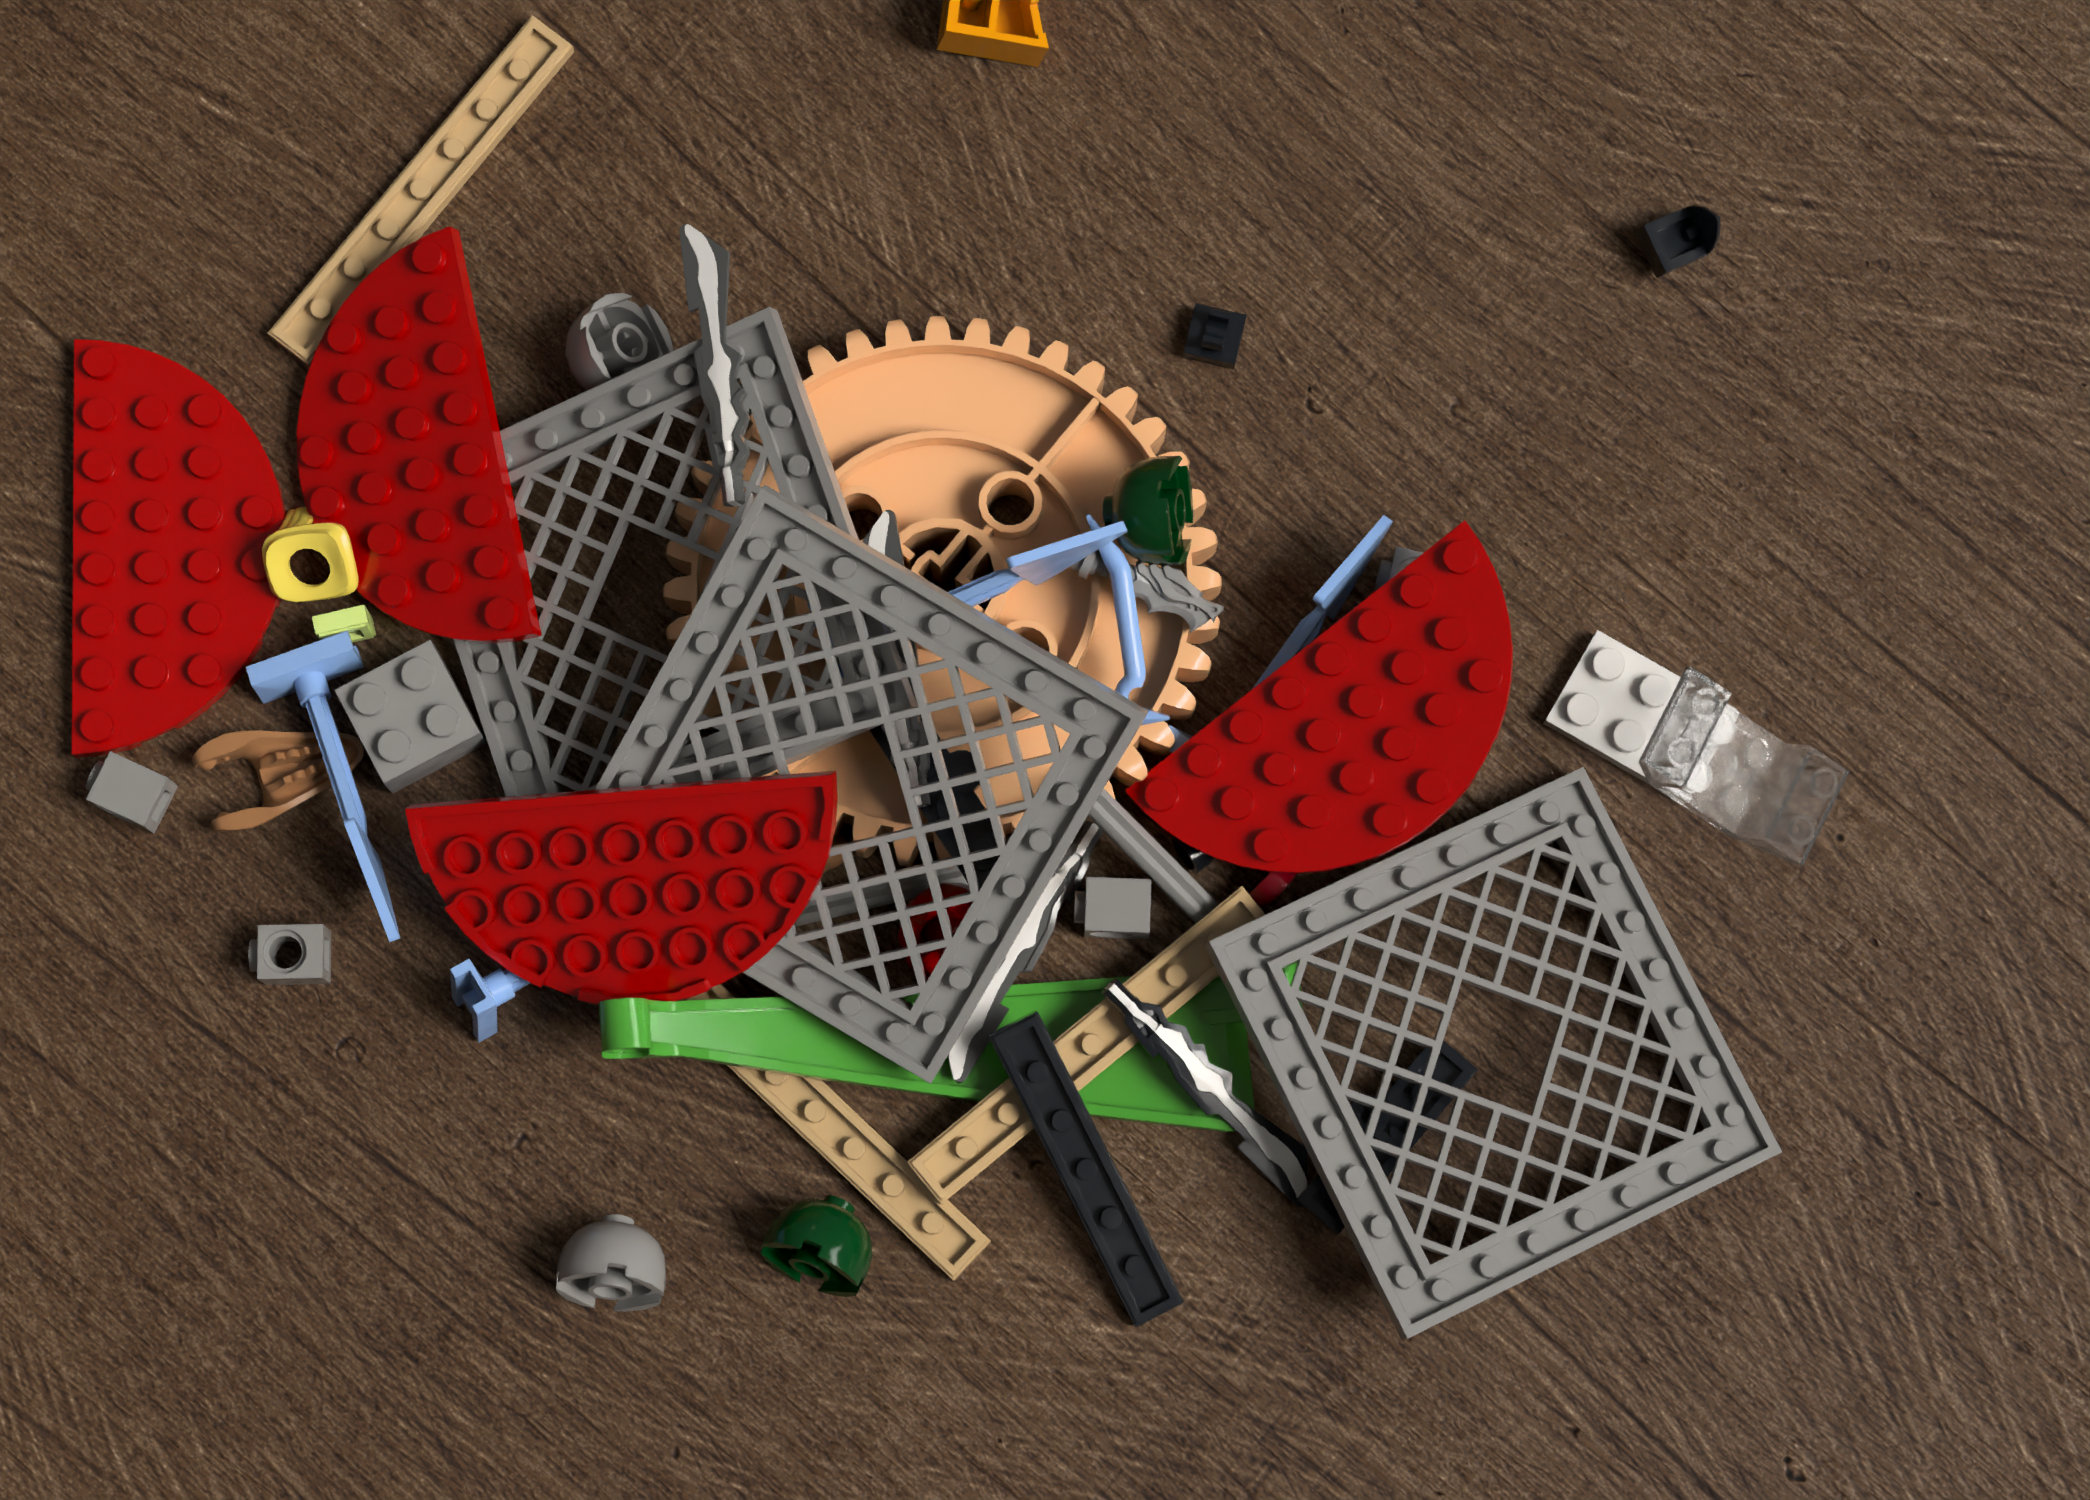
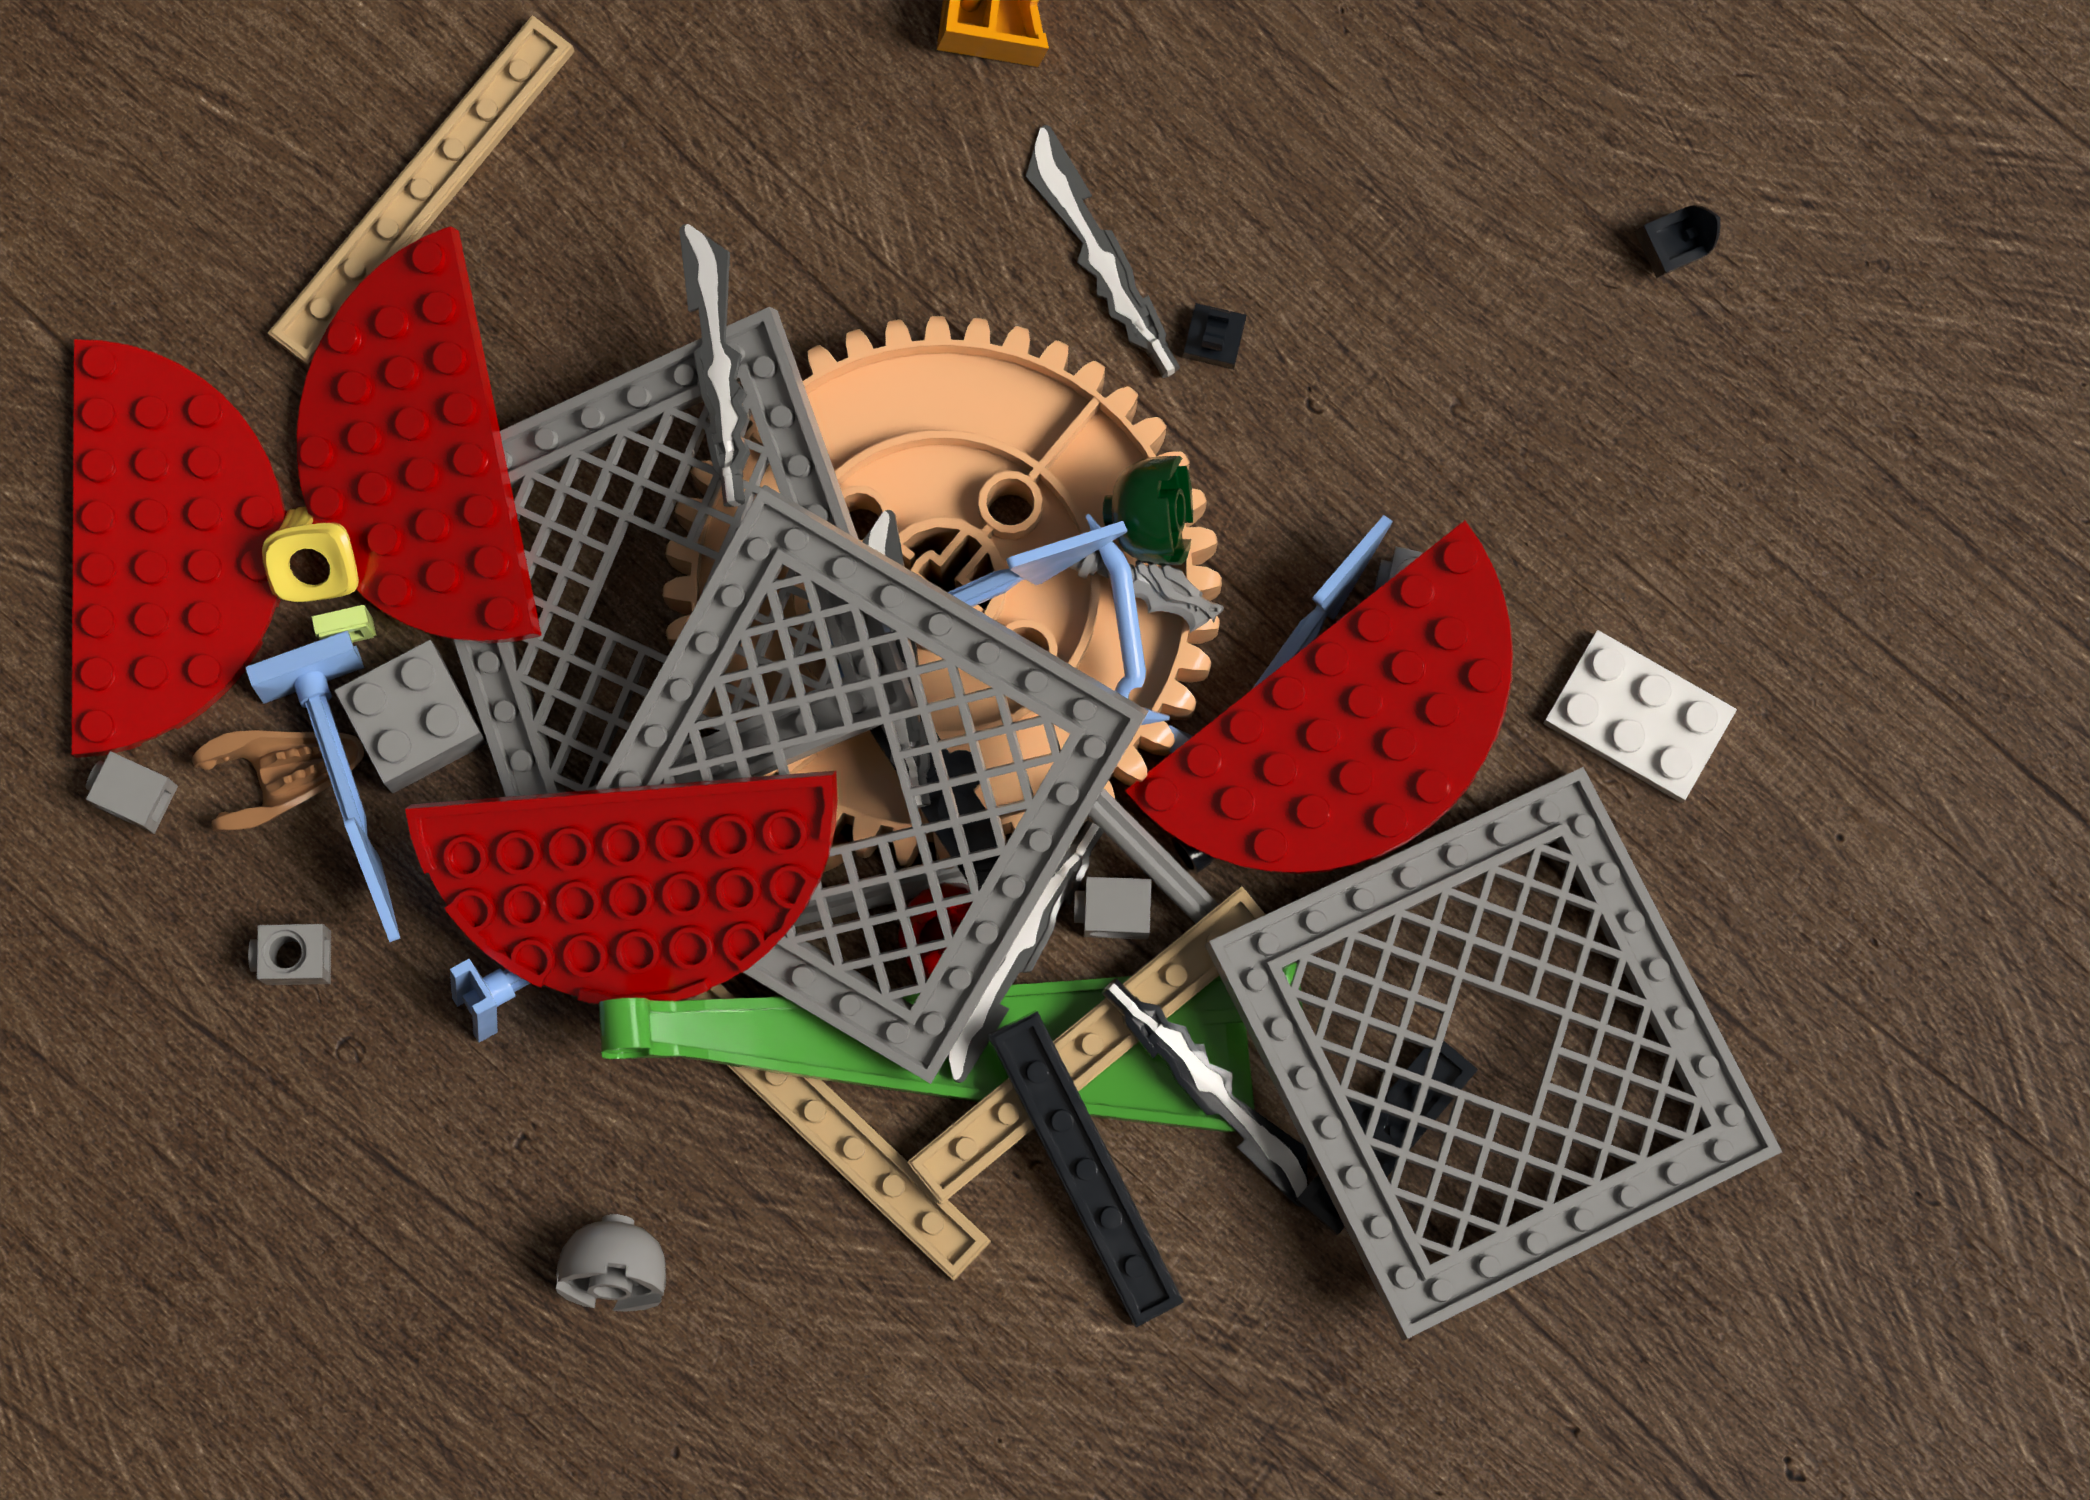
(614, 339): light grey cylinder -> none
(821, 1243): dark green cylinder -> none
(1101, 255): none -> dark grey sword
(1269, 887): dark red tile -> none
(1739, 771): clear slope -> none

